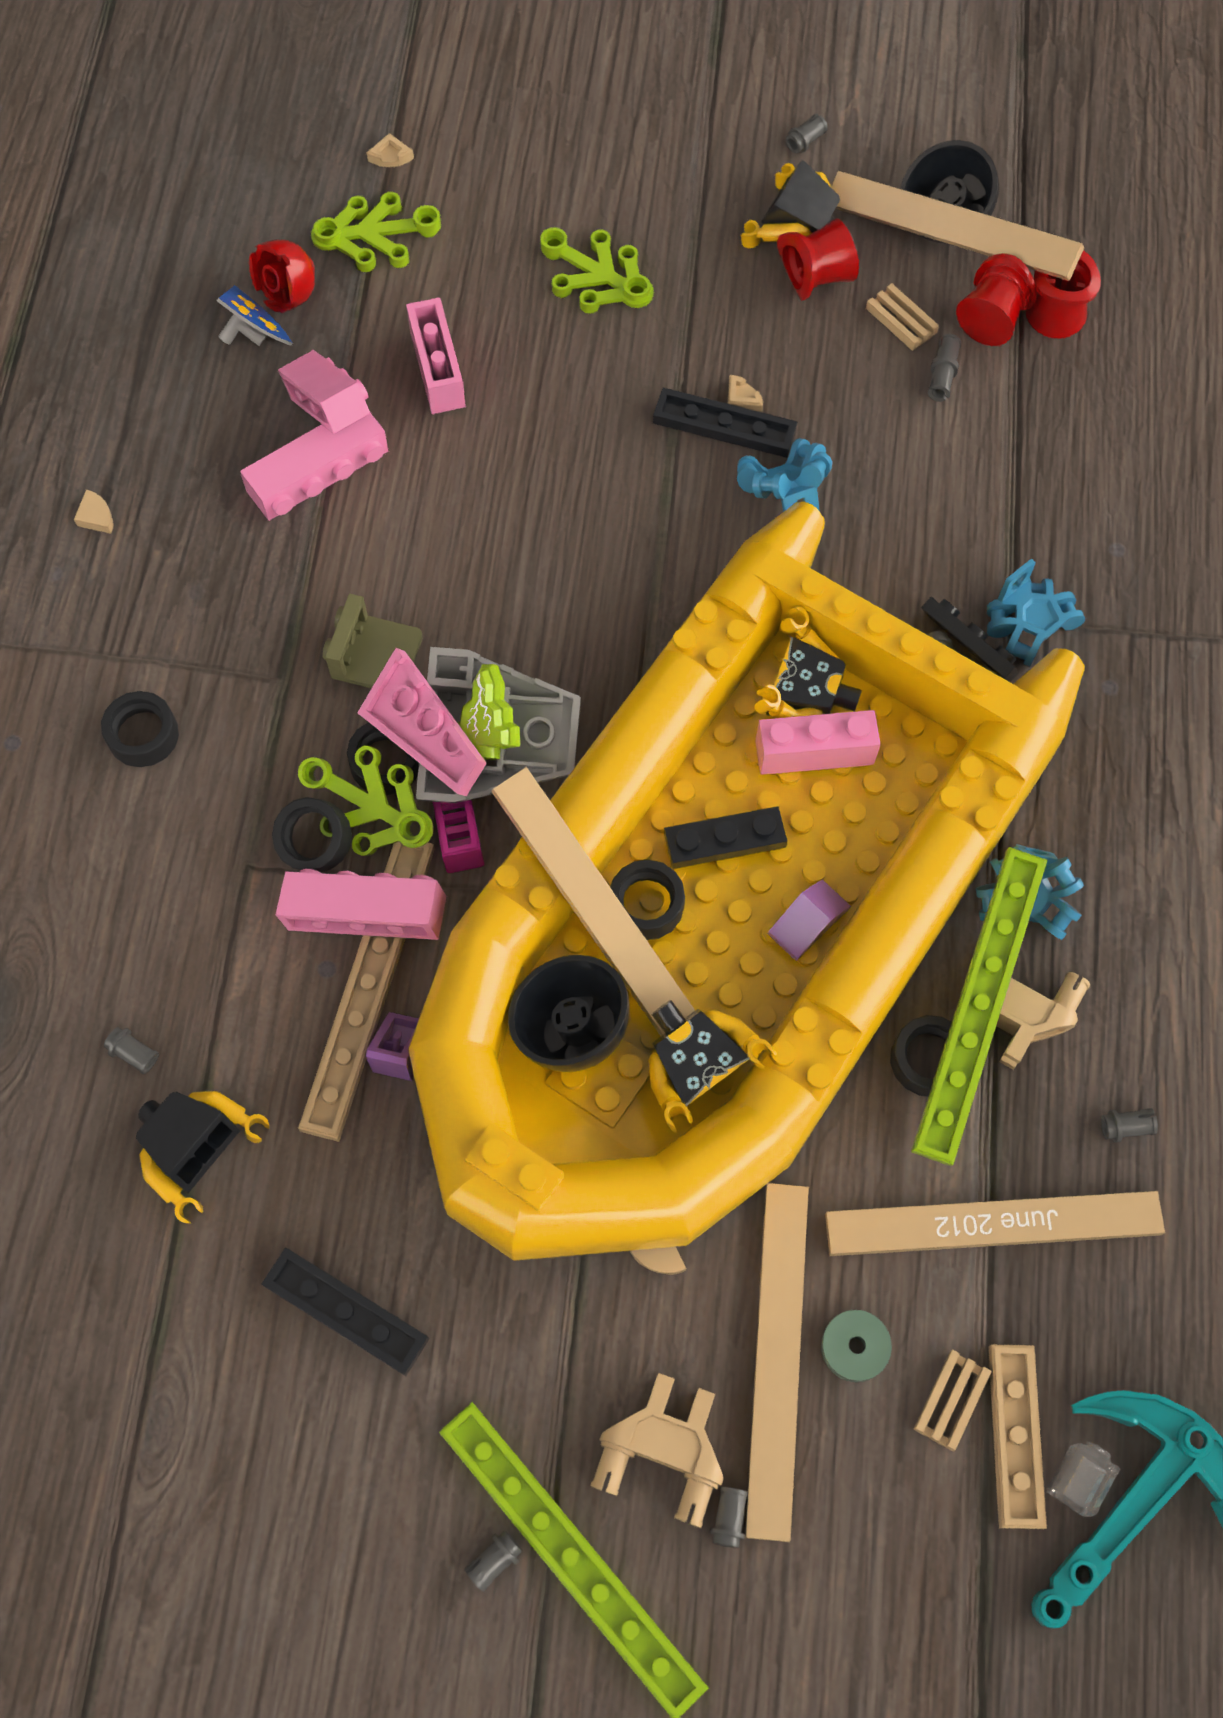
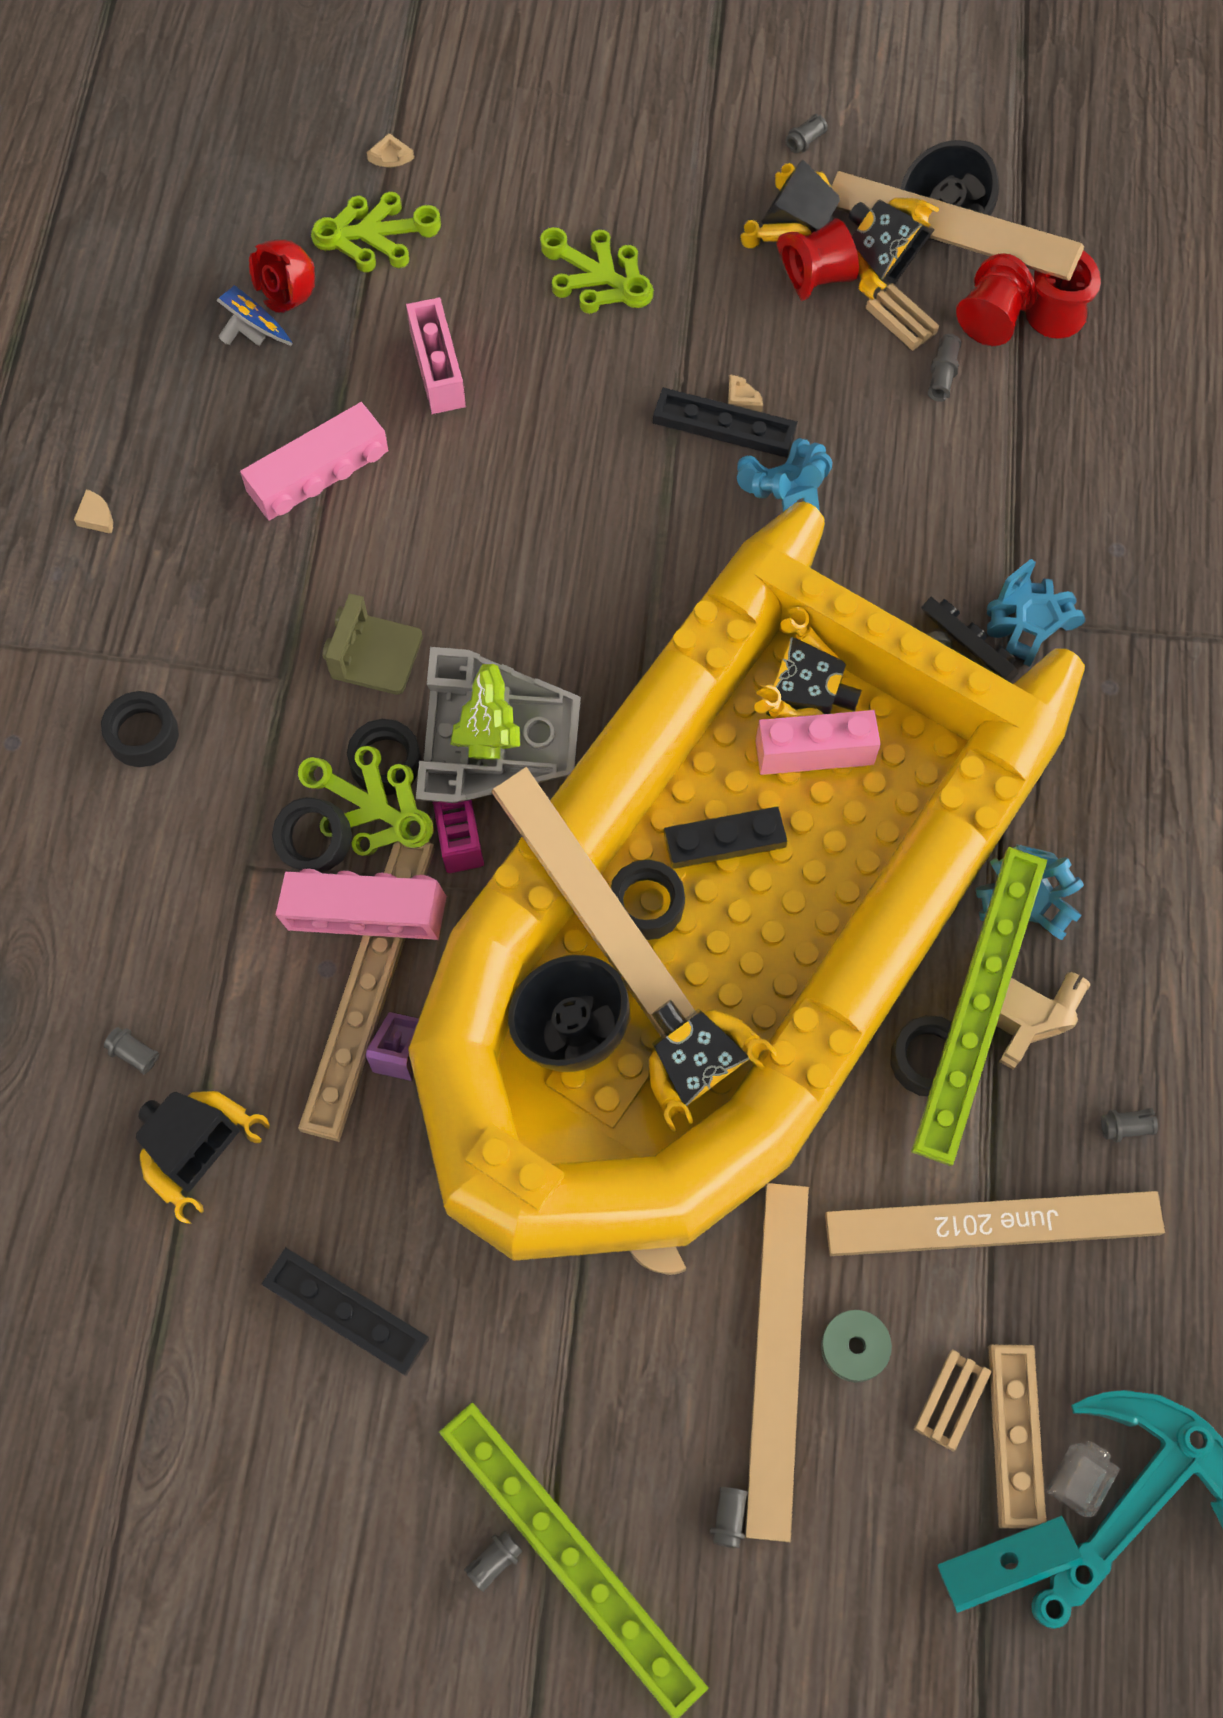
(325, 391): bright pink brick -> none
(420, 724): bright pink wing -> none
(668, 1443): tan connector -> none
(808, 919): medium lavender slope -> none
(889, 239): none -> torso
(1035, 1551): none -> teal tile

